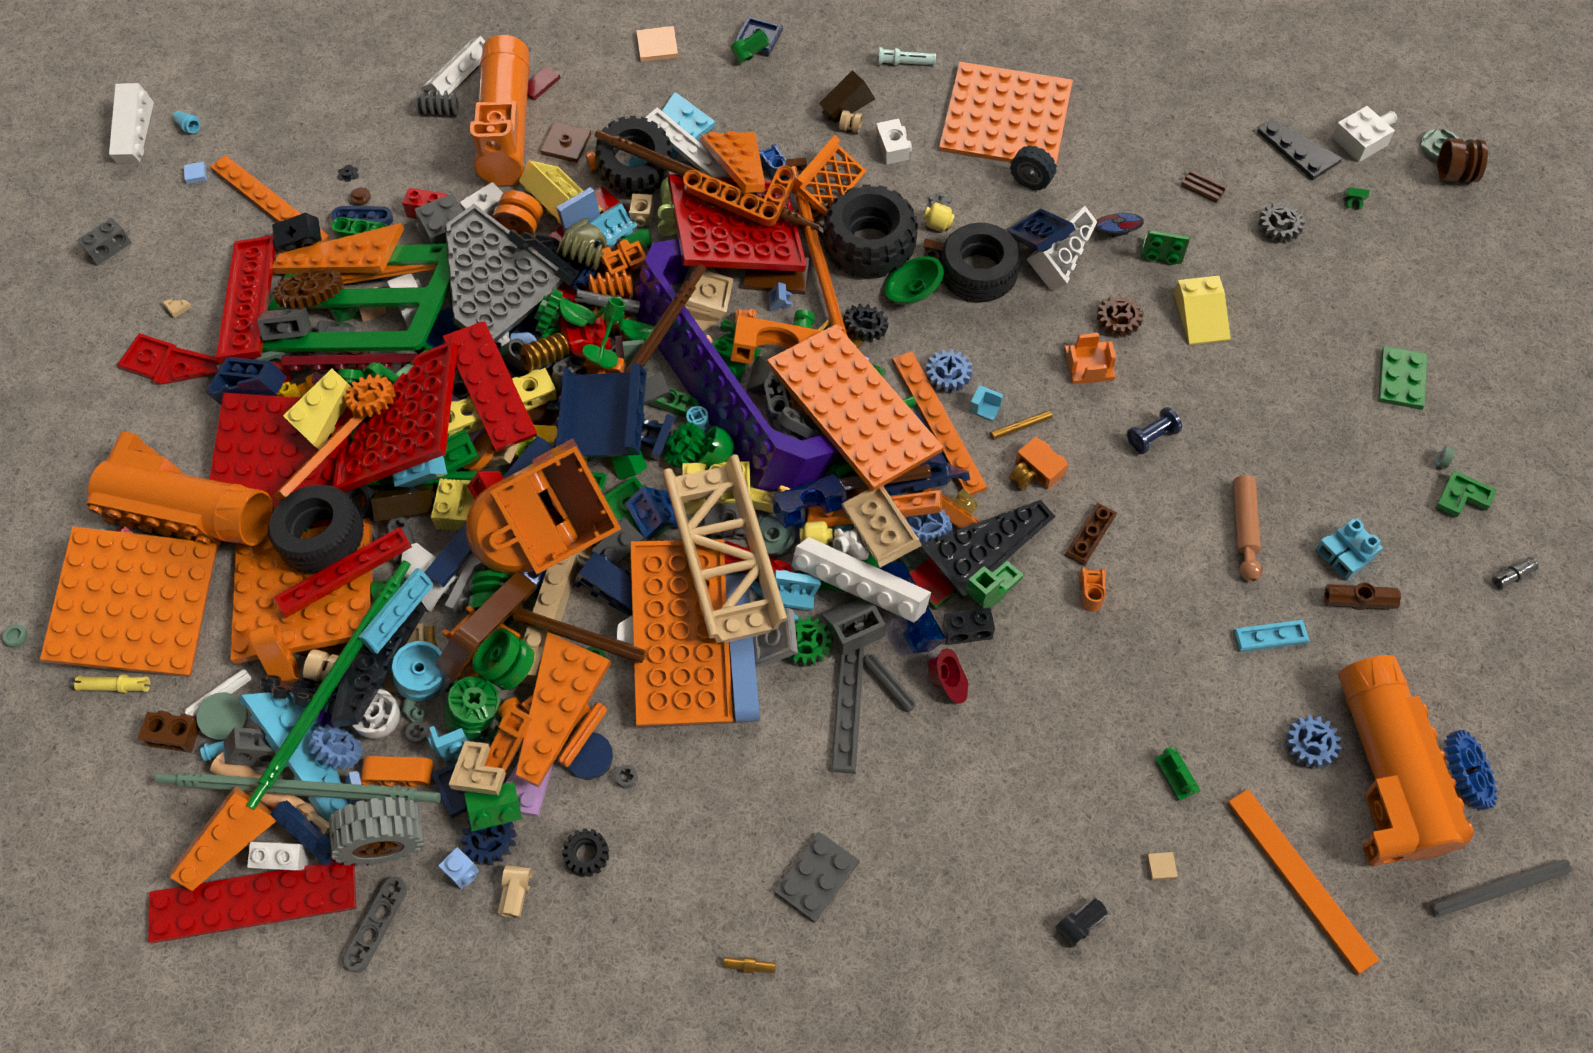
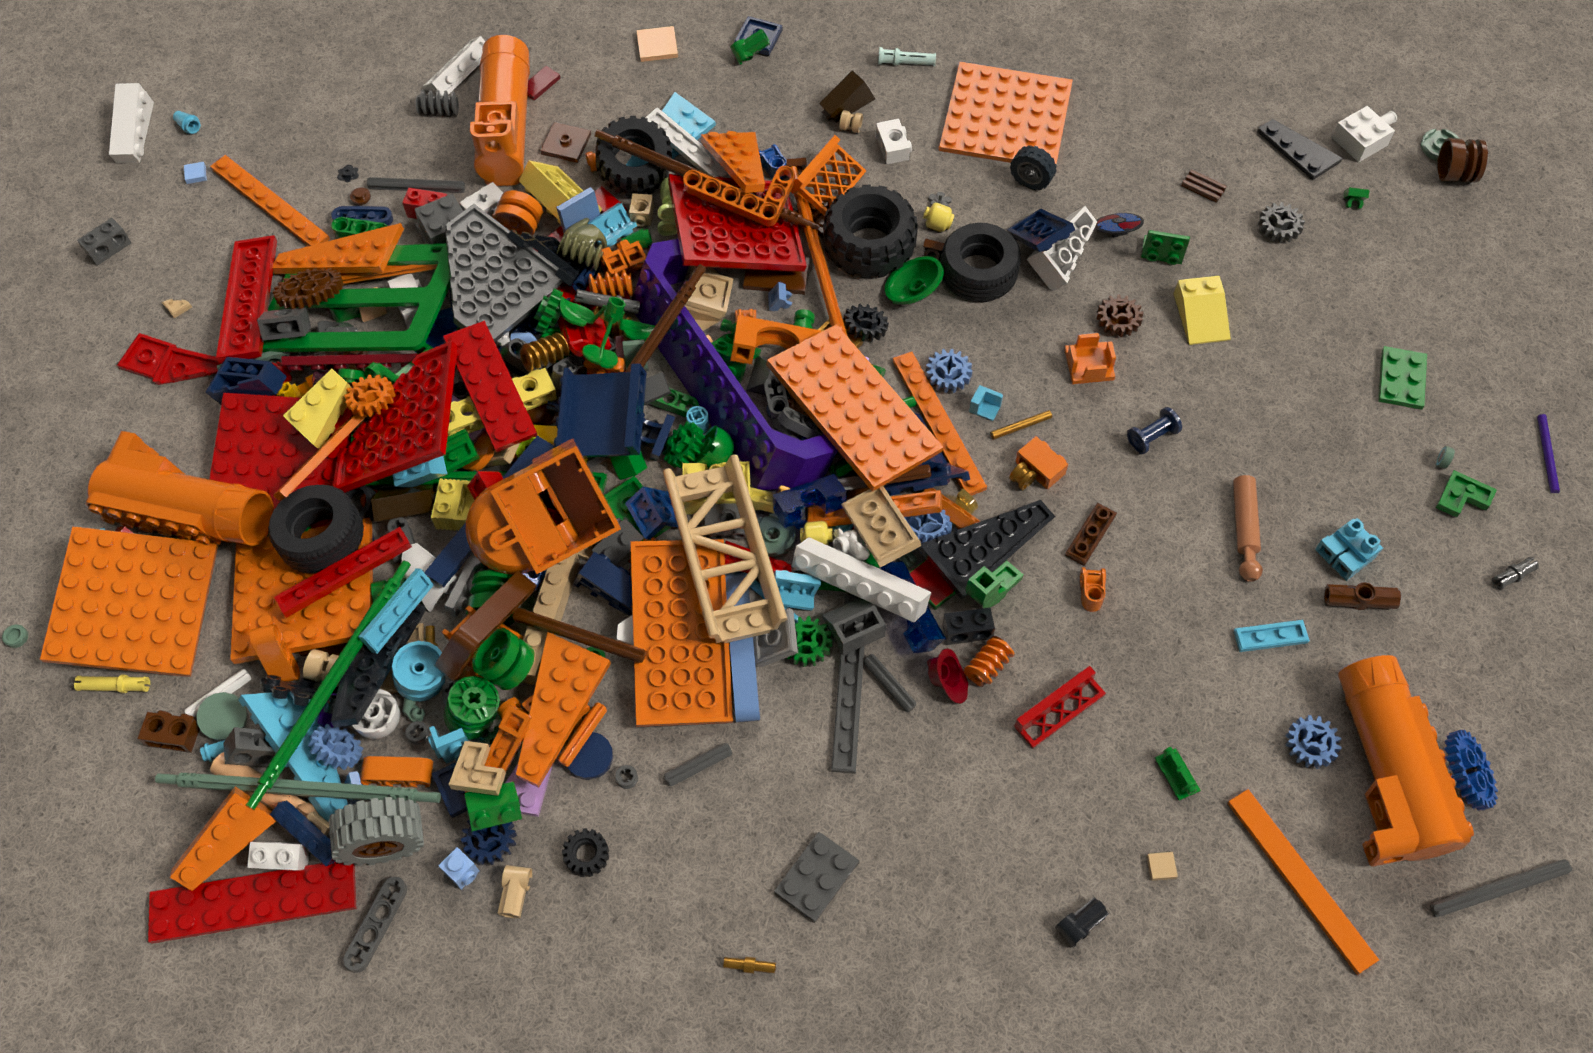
(296, 232): black brick -> none
(423, 184): none -> dark grey axle
(698, 764): none -> dark grey axle
(989, 659): none -> orange piece
(1054, 700): none -> red fence
(1548, 453): none -> dark purple bar

